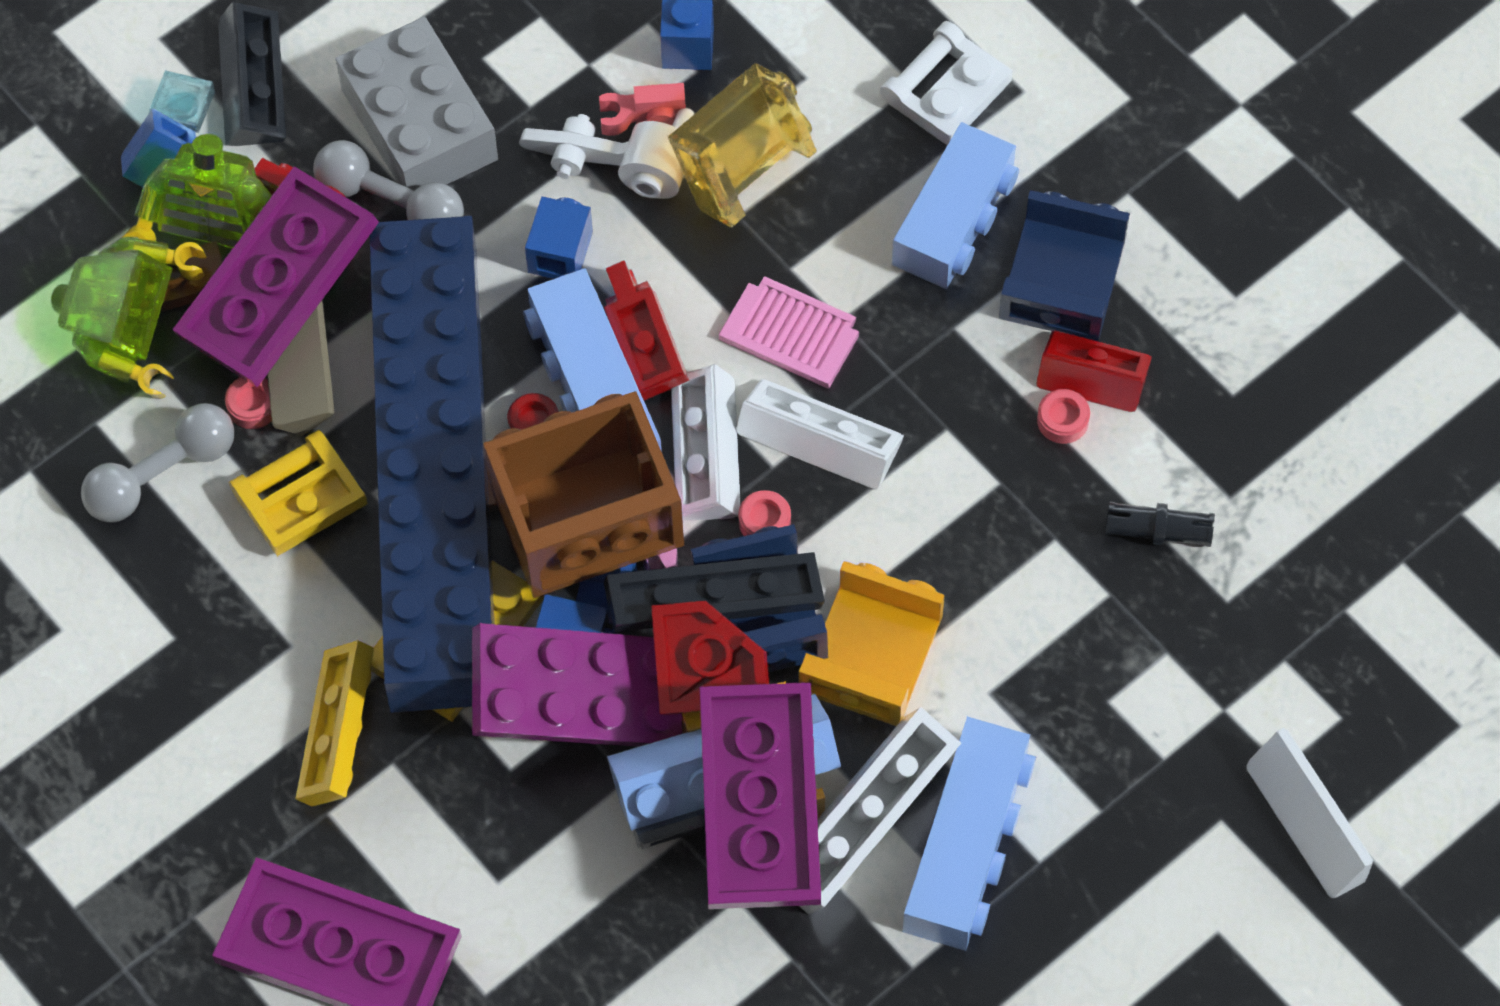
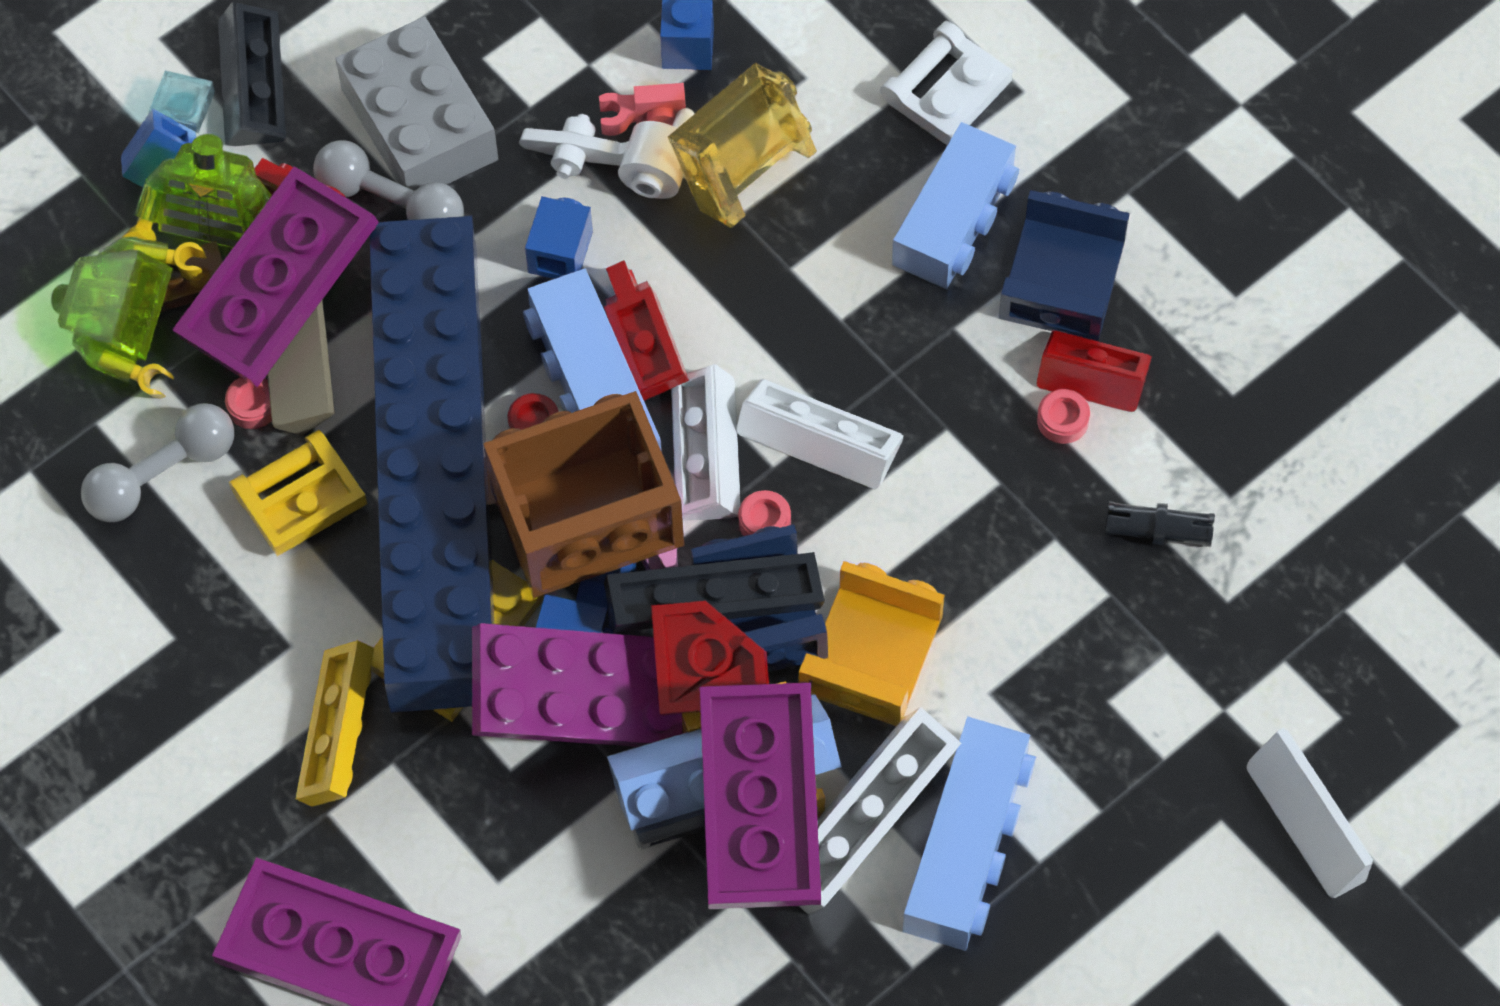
(791, 331): bright pink window -> none

